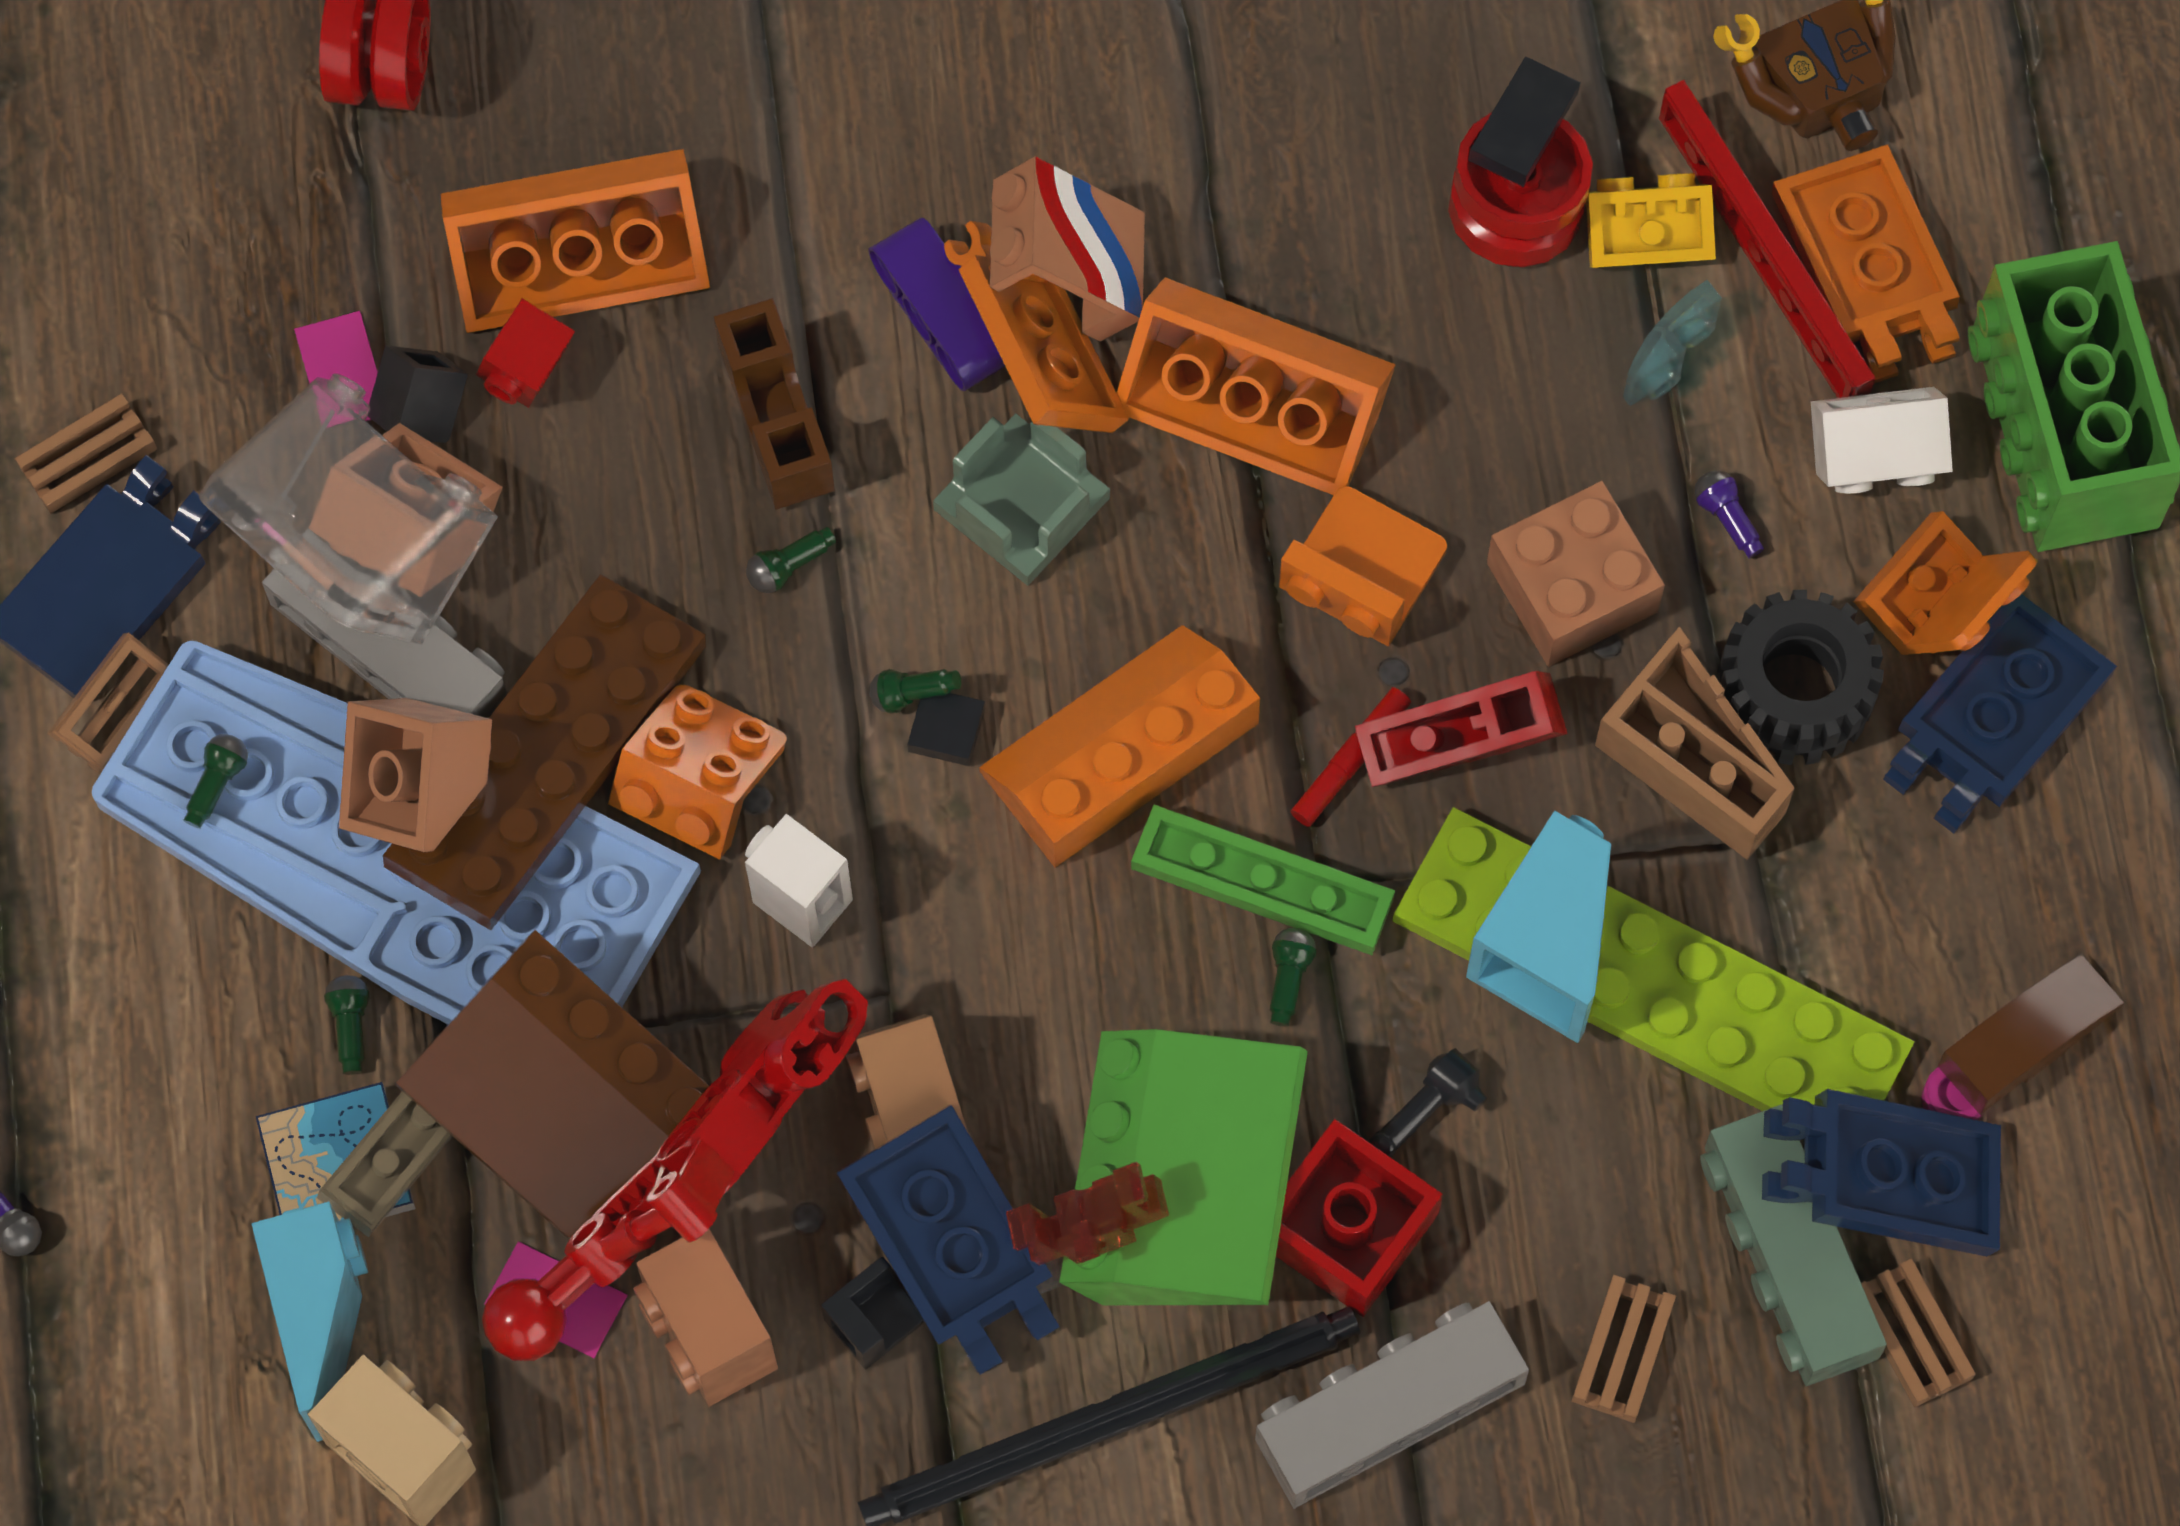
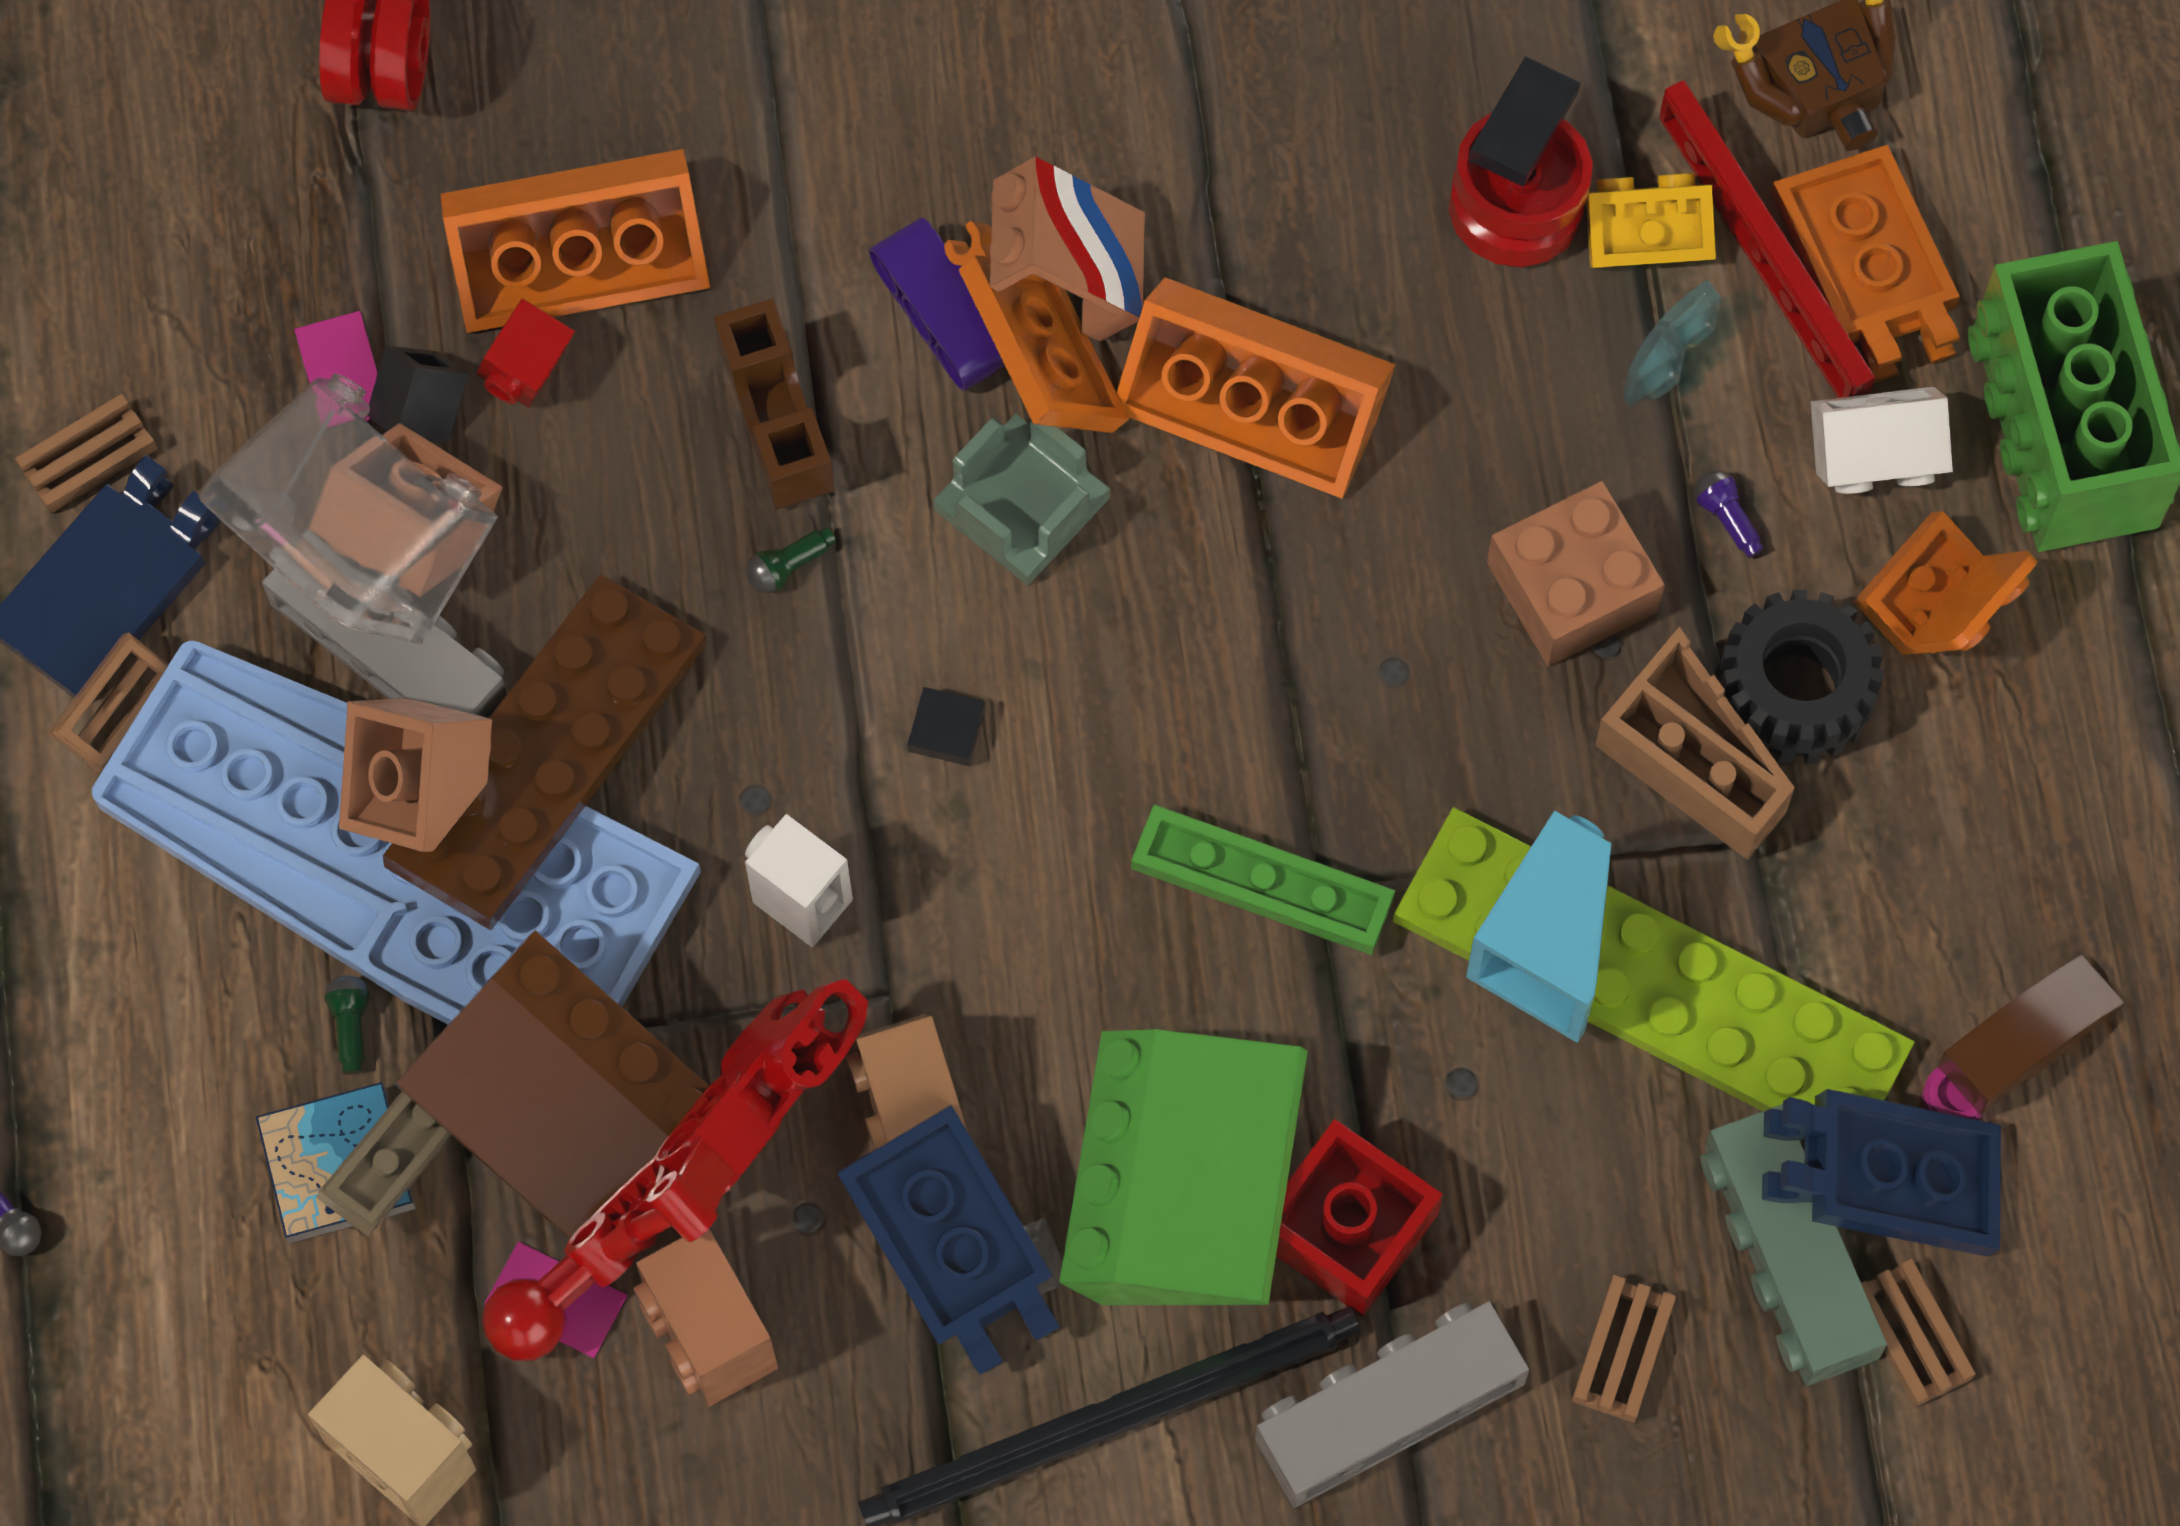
(223, 759): dark green piece -> none
(314, 1295): medium azure slope -> none
(694, 768): orange bracket -> none
(871, 1313): black panel -> none
(895, 690): dark green piece -> none
(1090, 1219): clear red piece -> none
(1123, 743): orange slope -> none
(1292, 954): dark green piece -> none
(1343, 764): red piece -> none
(1362, 565): orange bracket -> none
(1449, 1081): black piece -> none
(1462, 728): red slope -> none
(1999, 709): dark blue tile -> none

